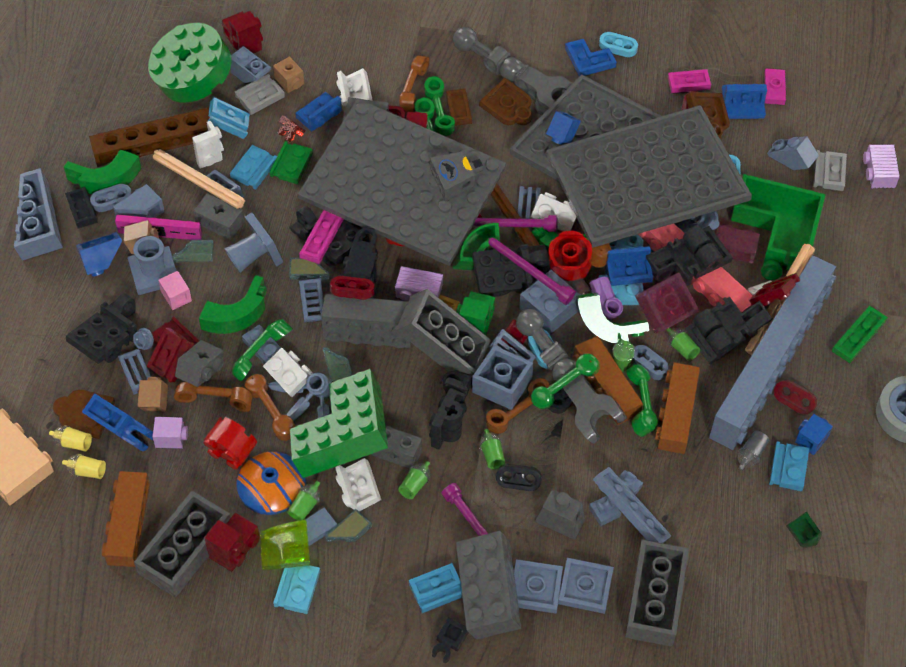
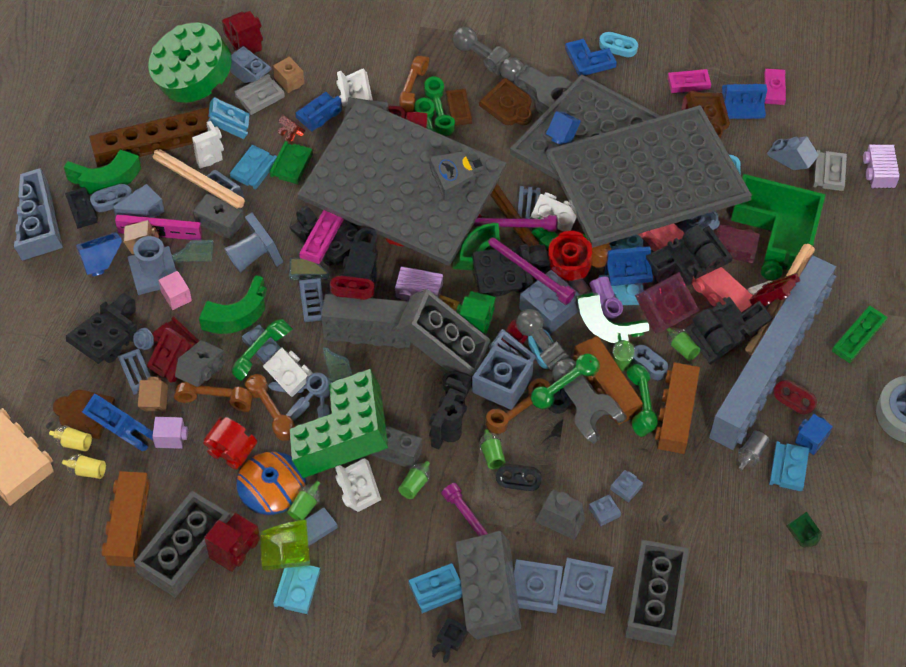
(350, 528): olive tile -> none
(631, 506): sand blue plate -> none

